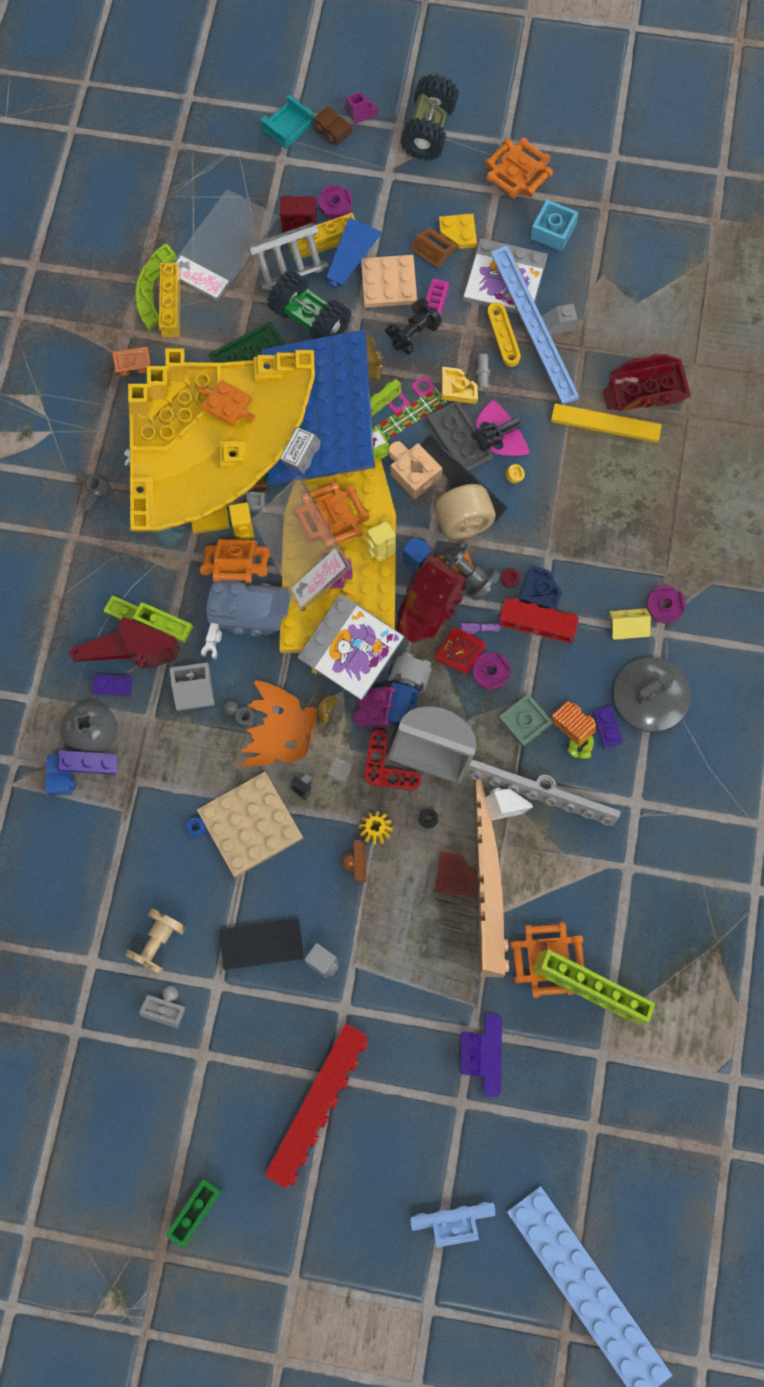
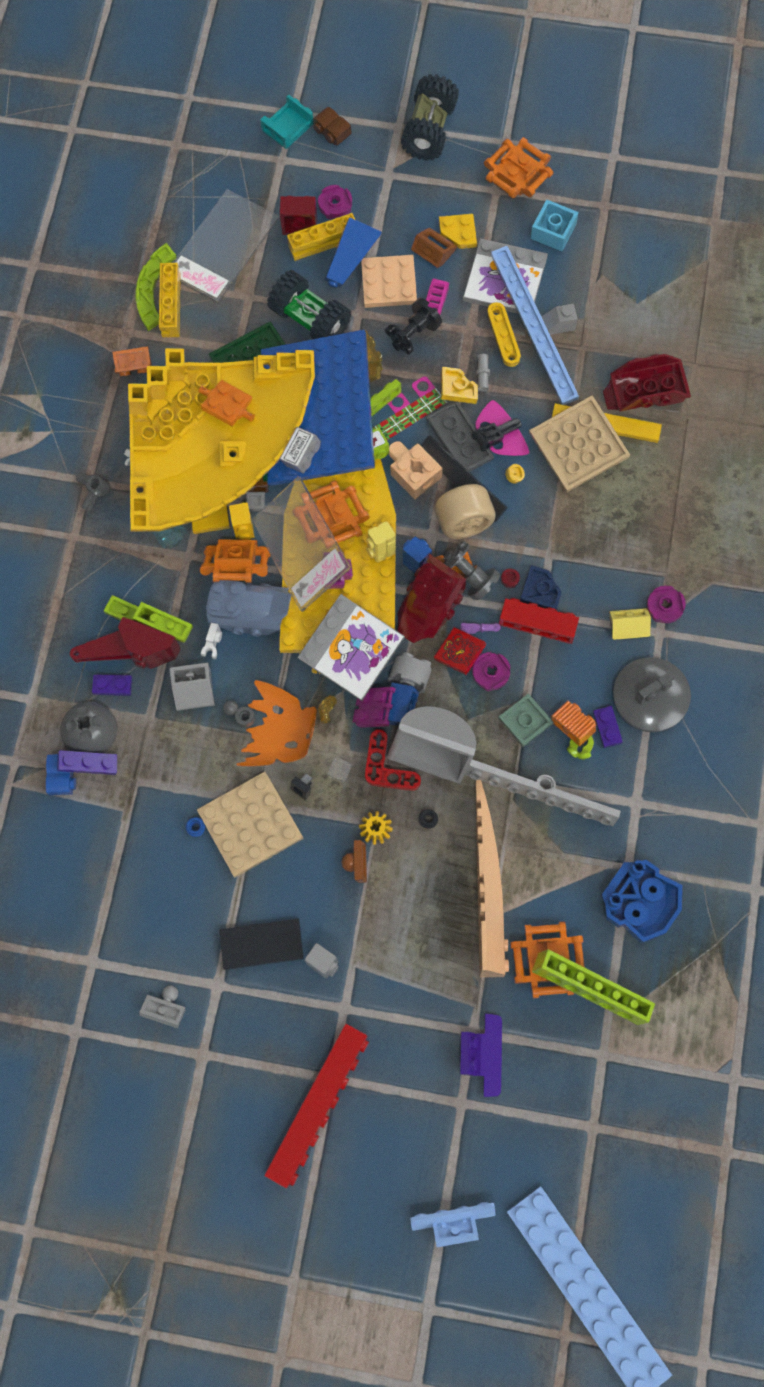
(159, 934): tan piece -> none
(194, 1213): green brick -> none
(290, 237): light grey fence -> none
(359, 107): magenta brick -> none
(455, 876): clear red plate -> none
(505, 804): white slope -> none
(579, 443): none -> tan plate
(655, 909): none -> blue brick

